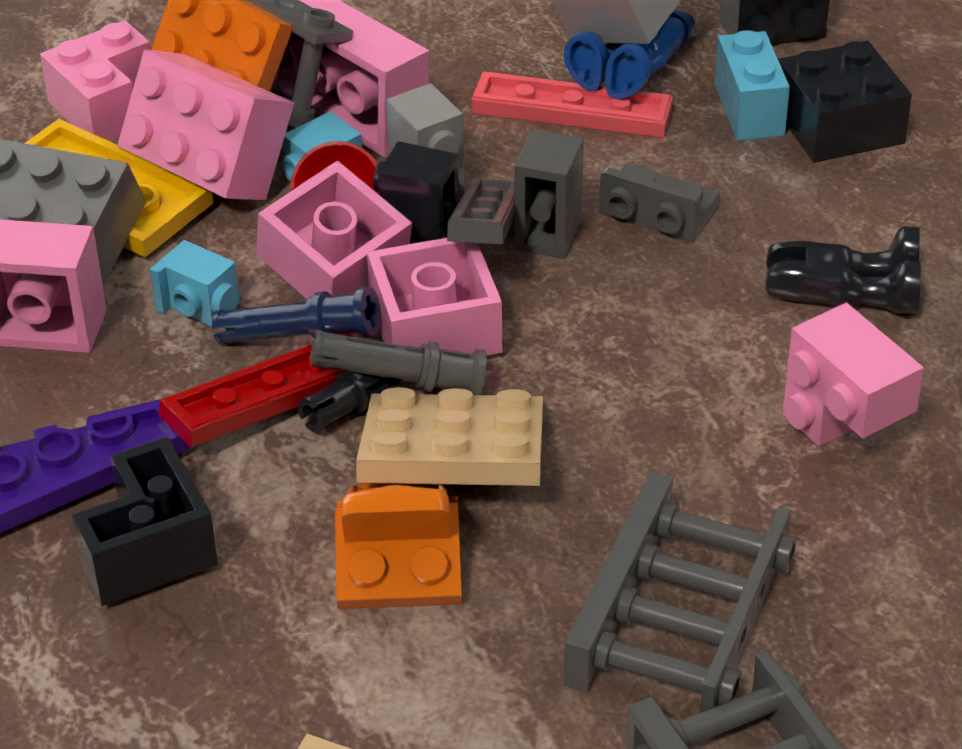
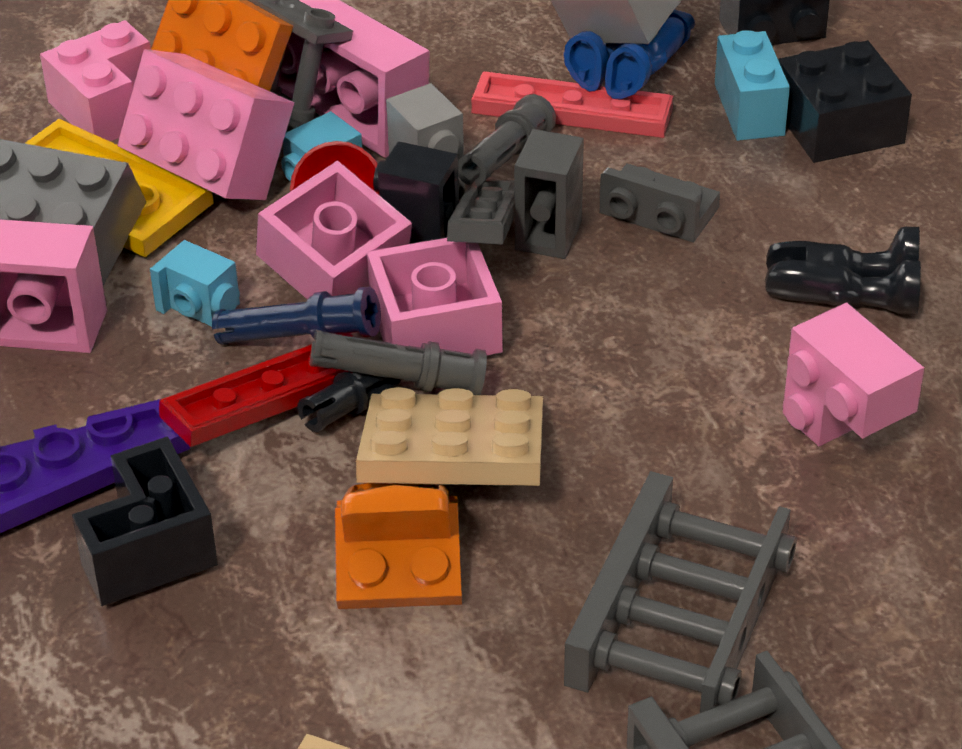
(508, 138): none -> dark grey pin

